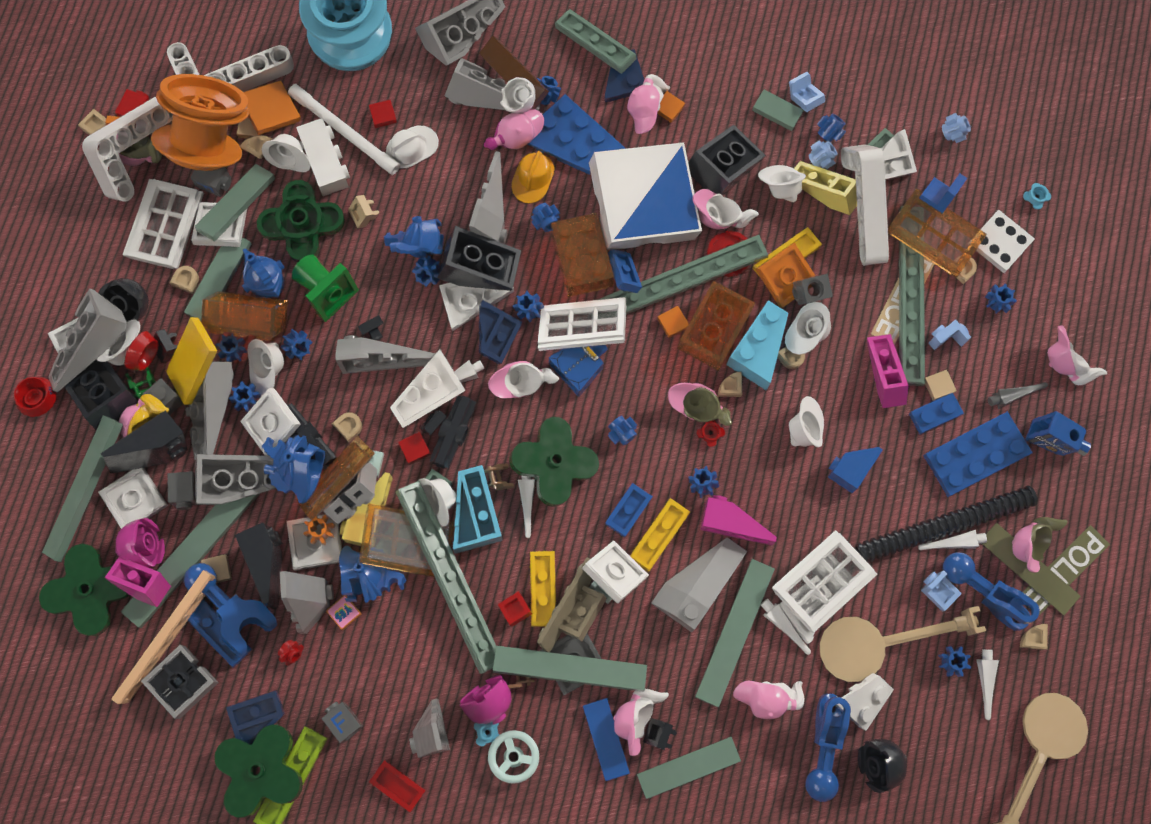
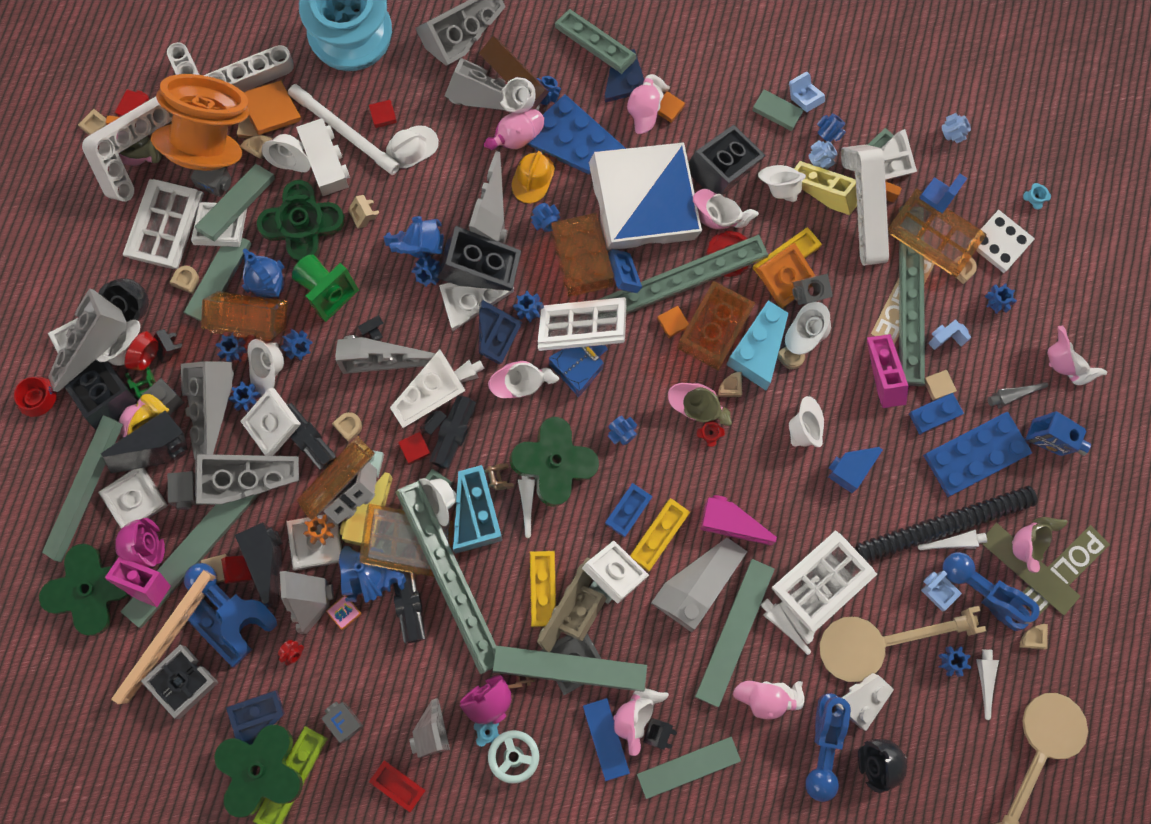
(191, 361): yellow tile -> none
(235, 569): none -> red tile
(293, 466): blue helmet -> none
(409, 609): none -> black piece
(515, 609): red plate -> none
(709, 484): blue gear -> none
(892, 192): none -> orange tile

